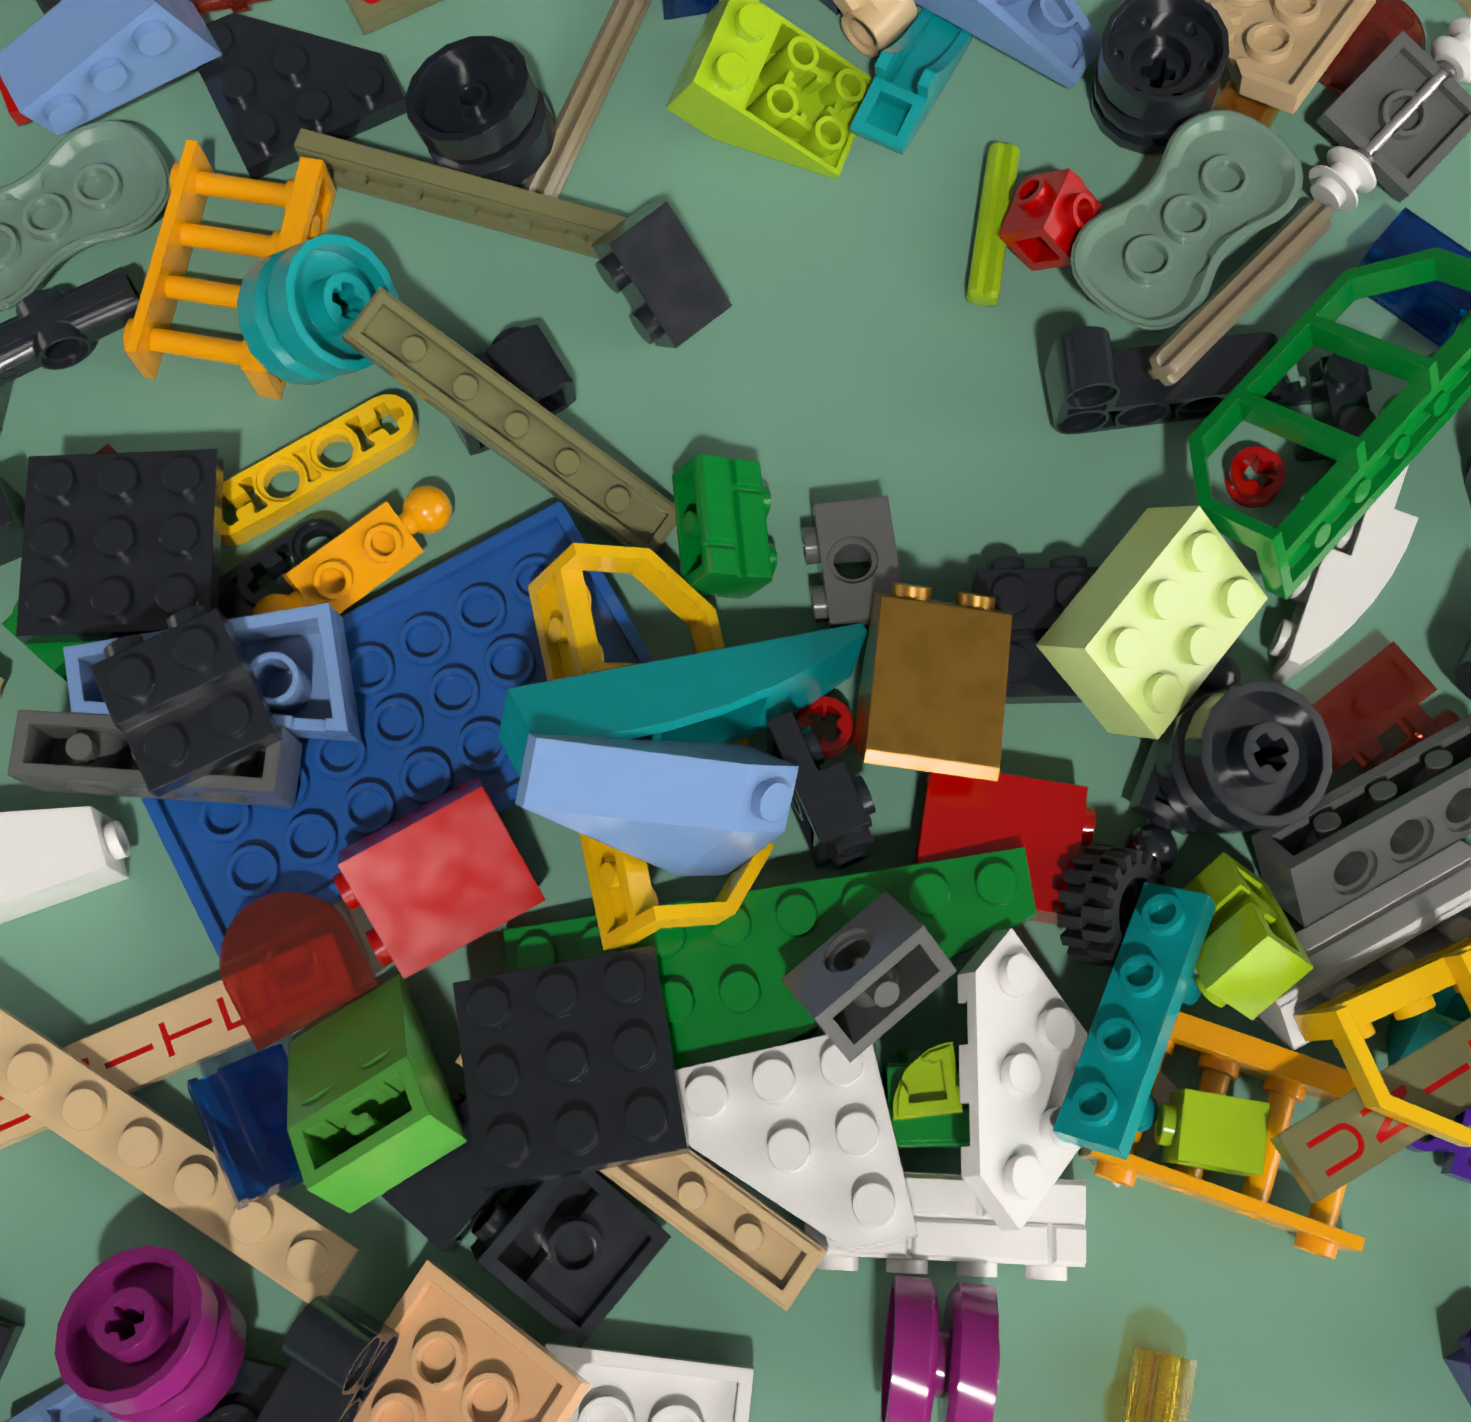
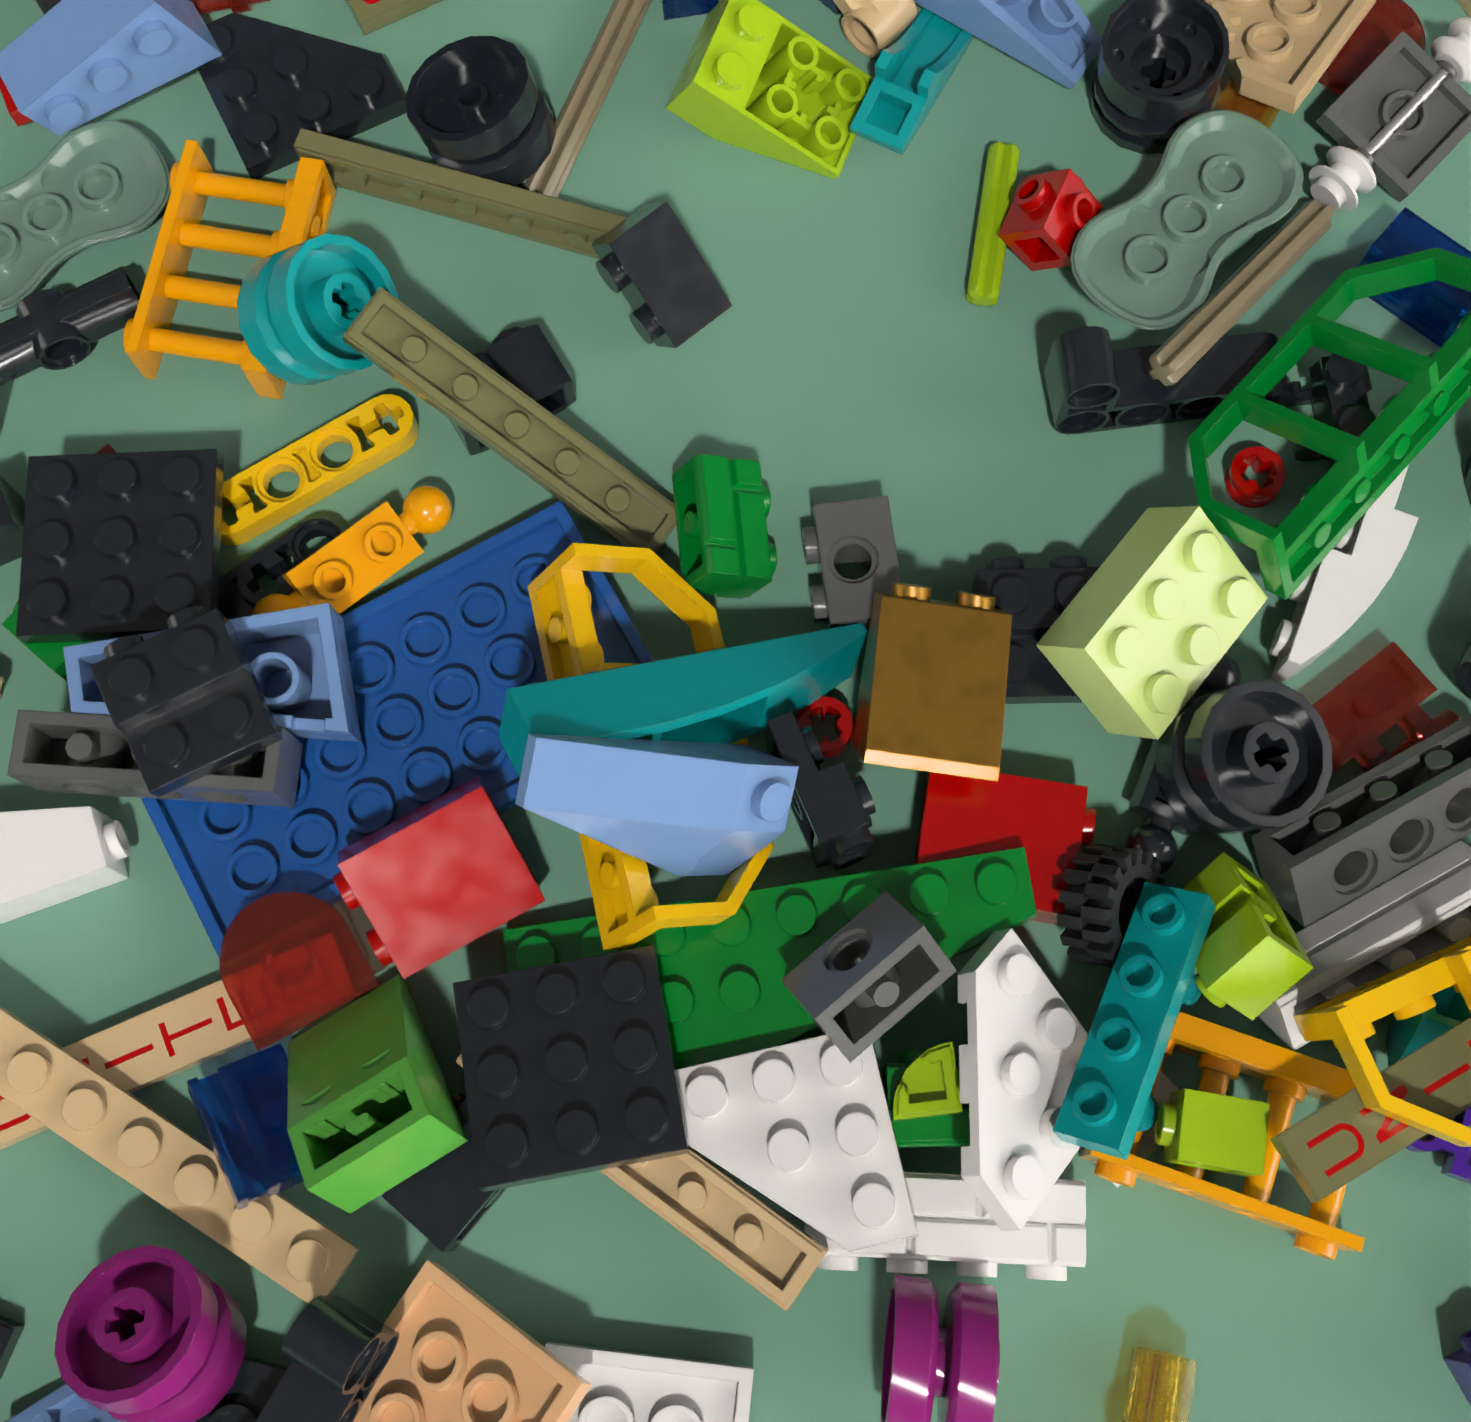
(568, 1248): black plate -> none

